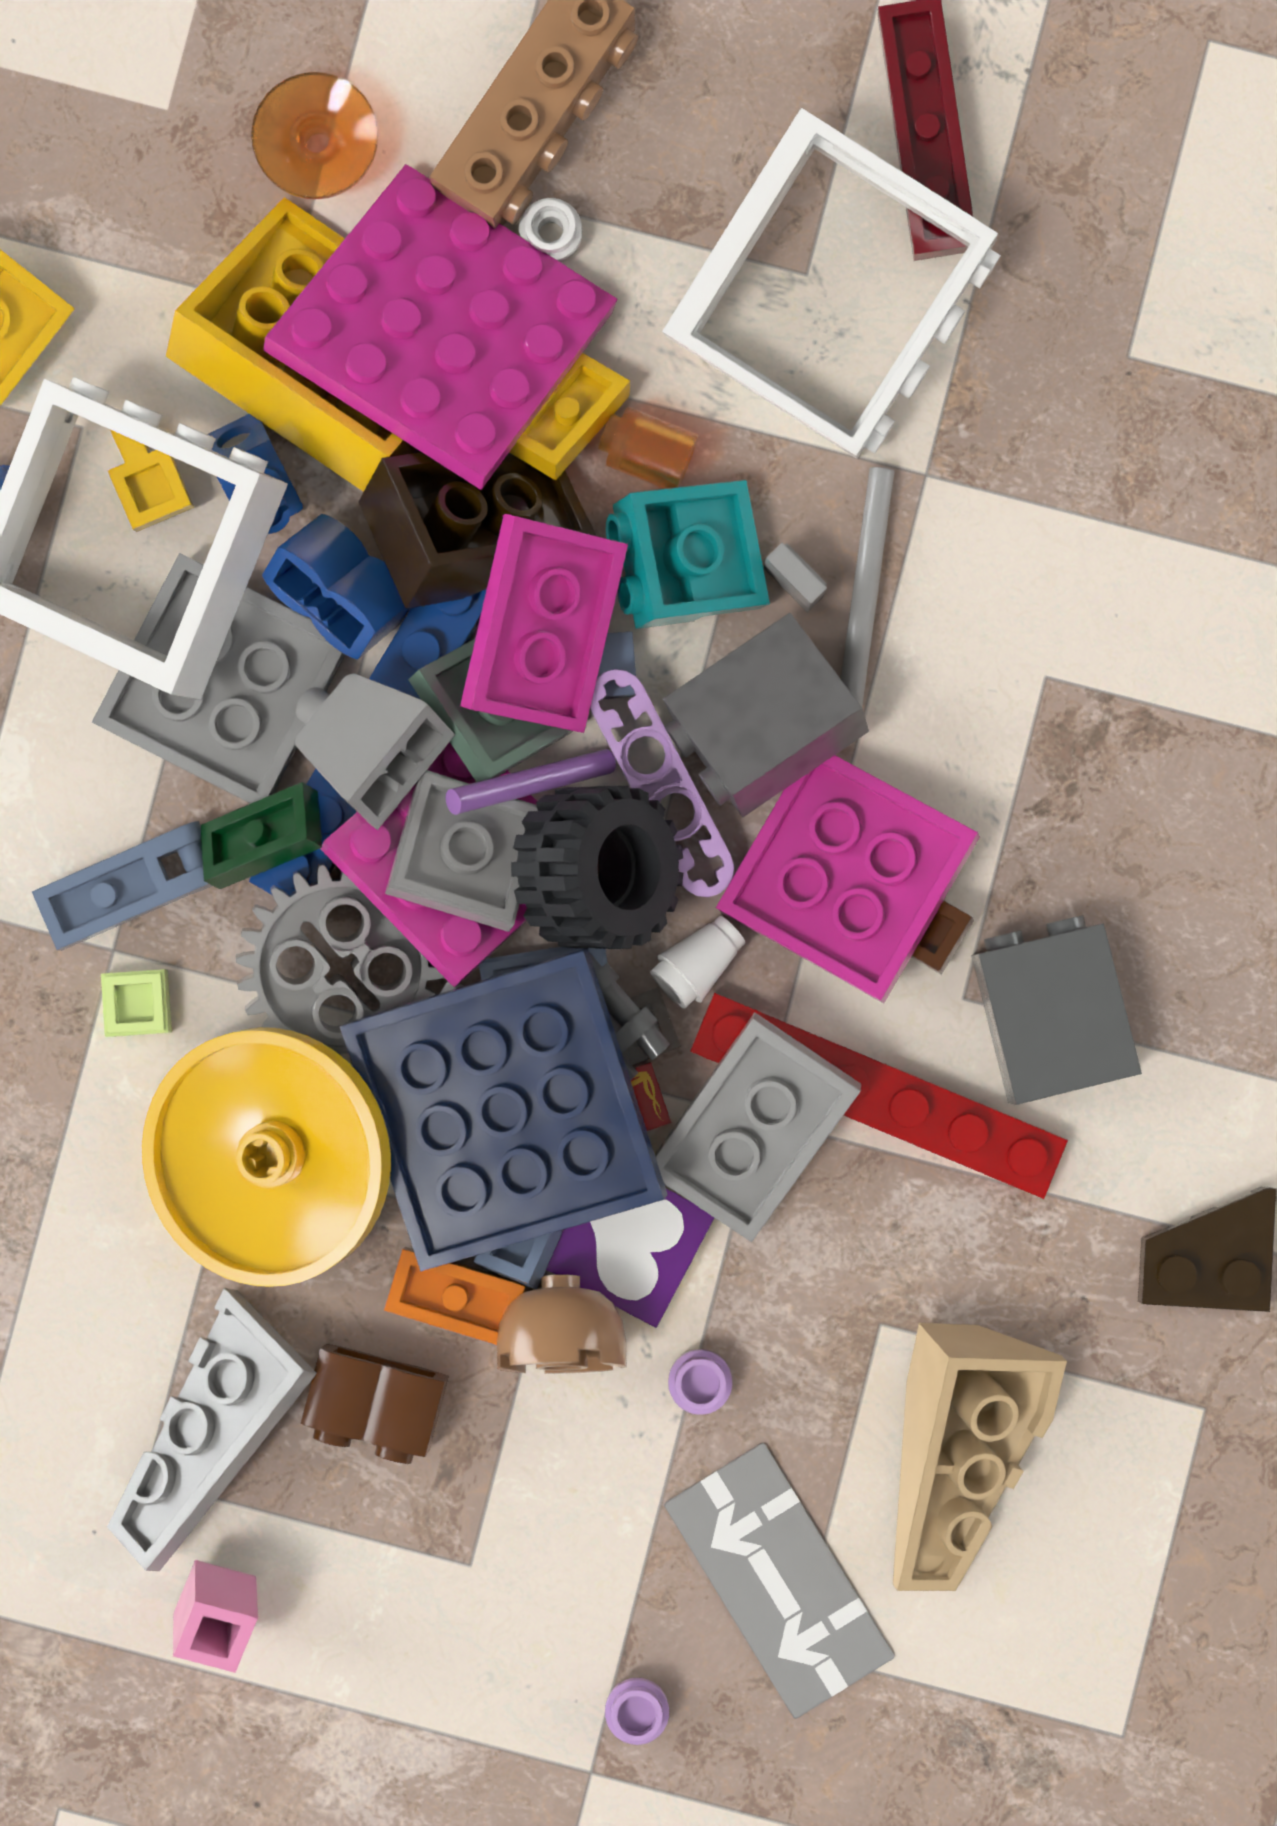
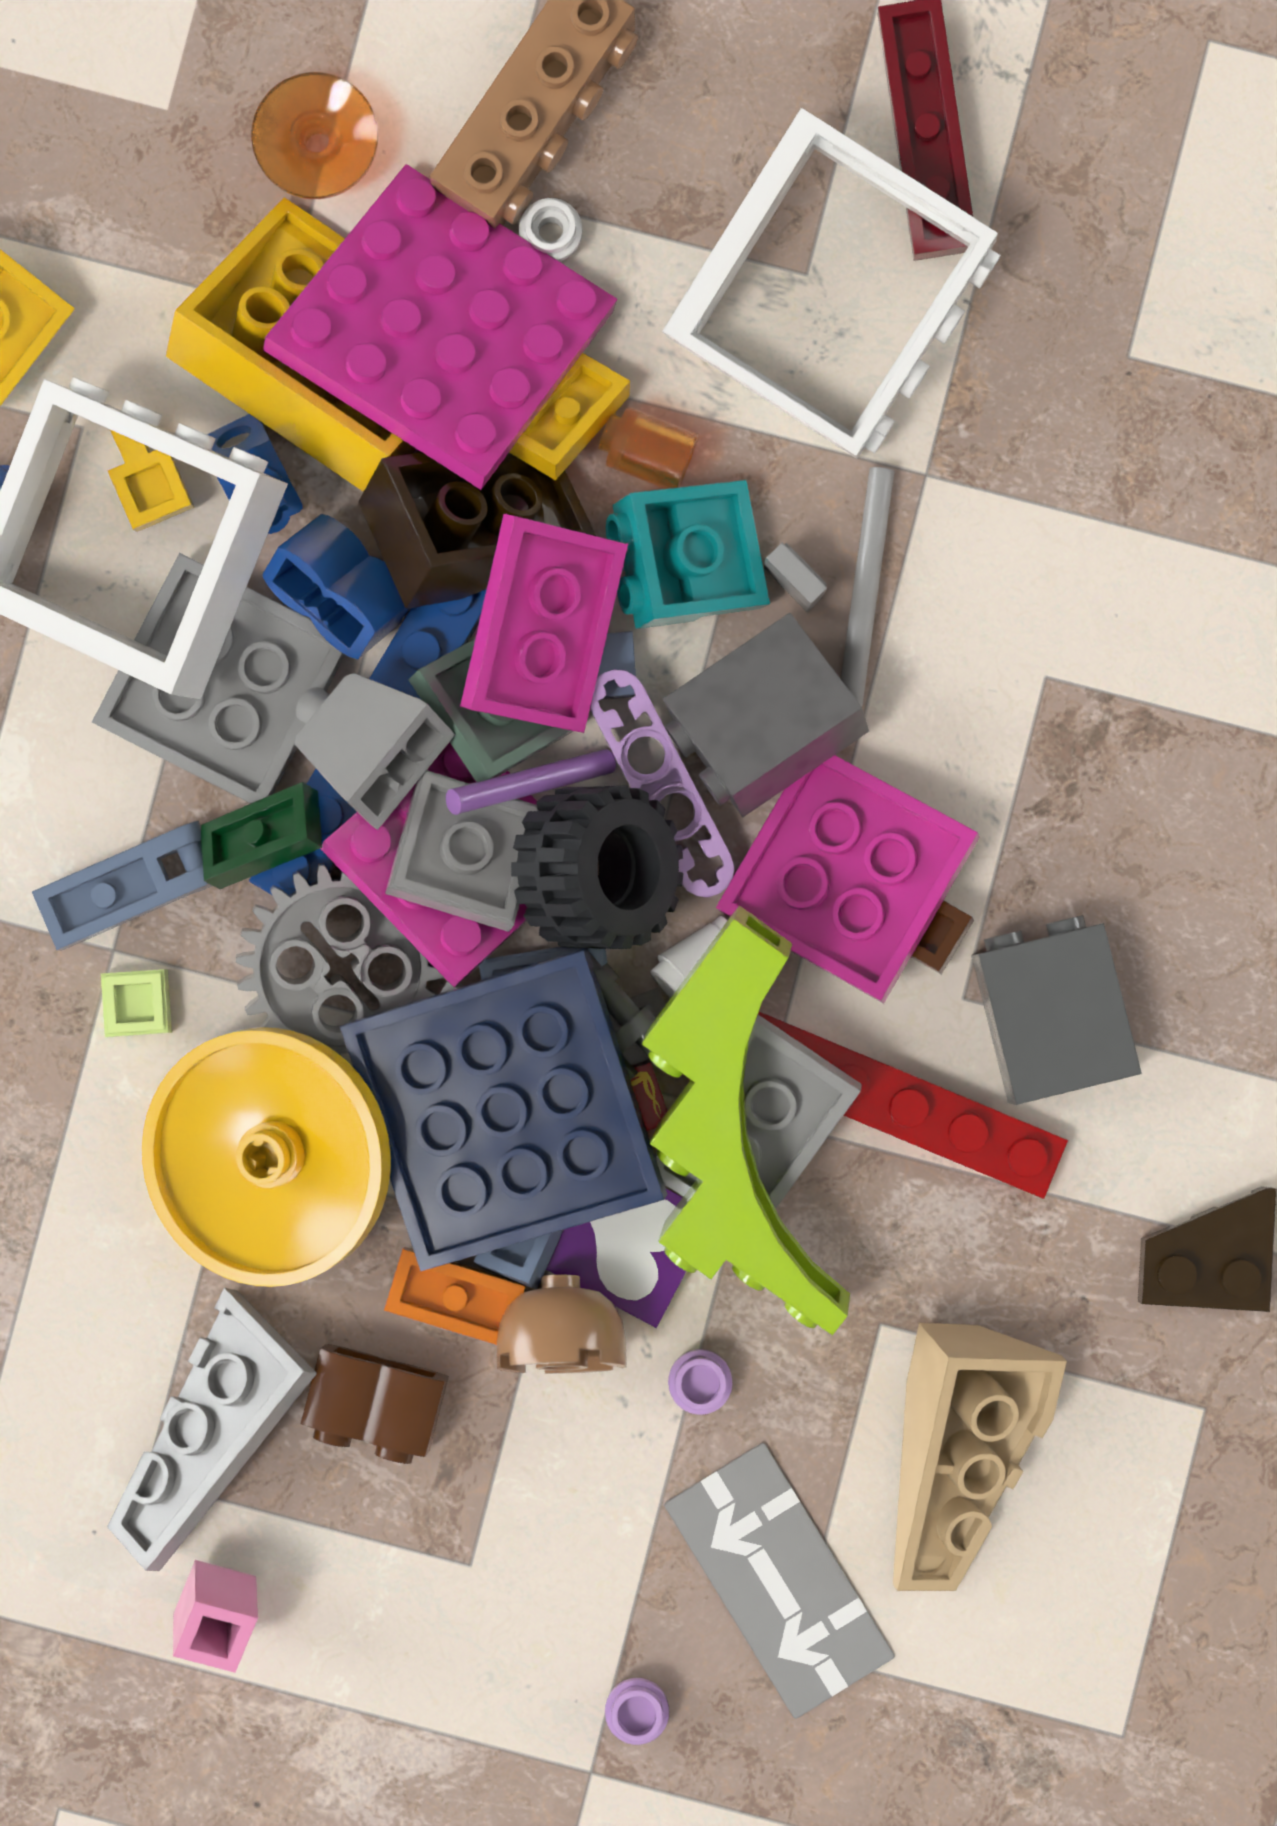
(705, 1130): none -> lime arch

